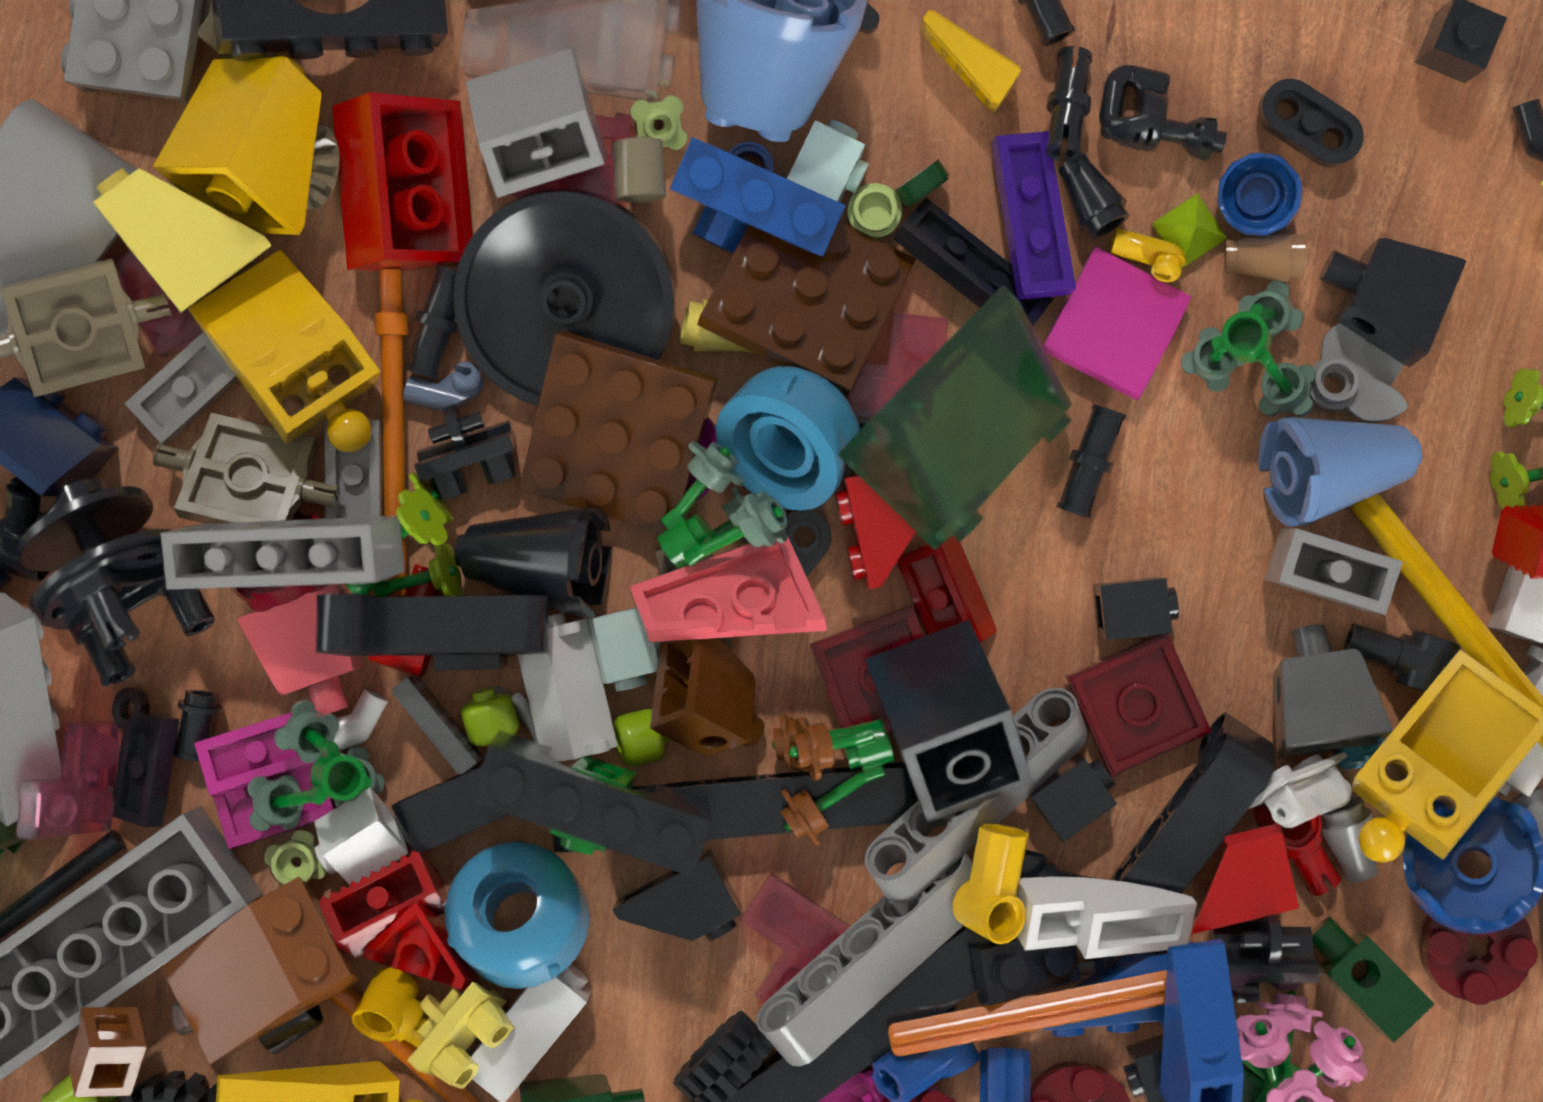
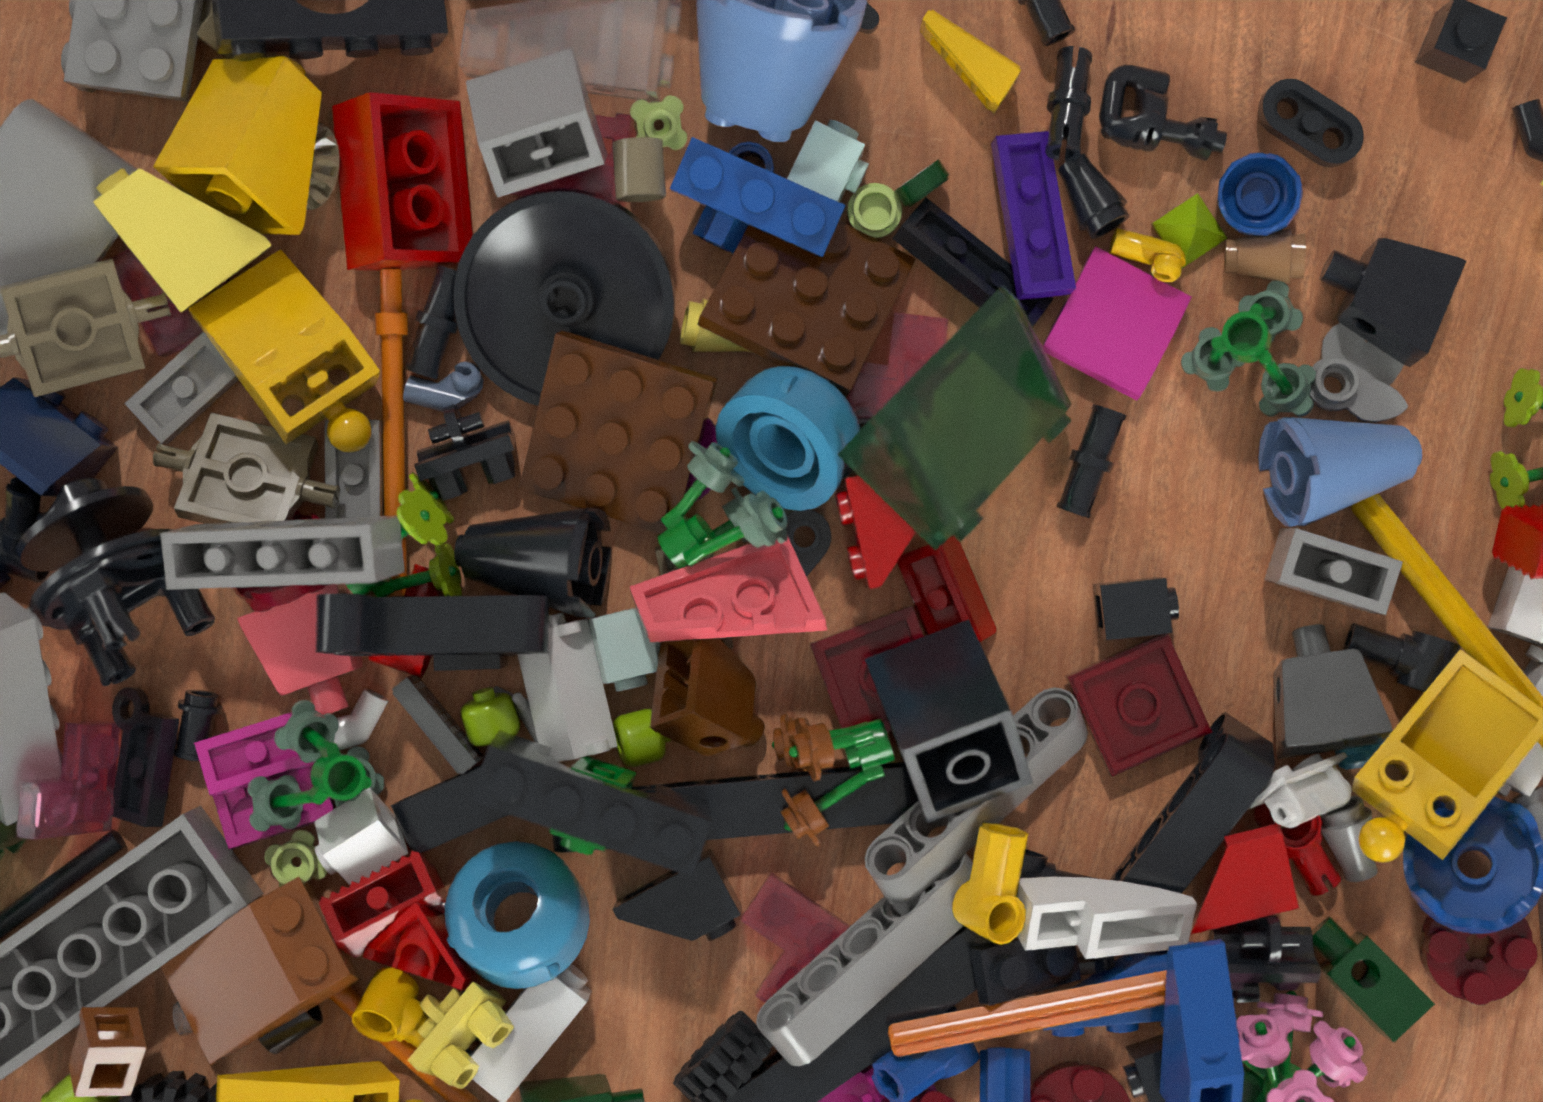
(1074, 796): black brick -> none

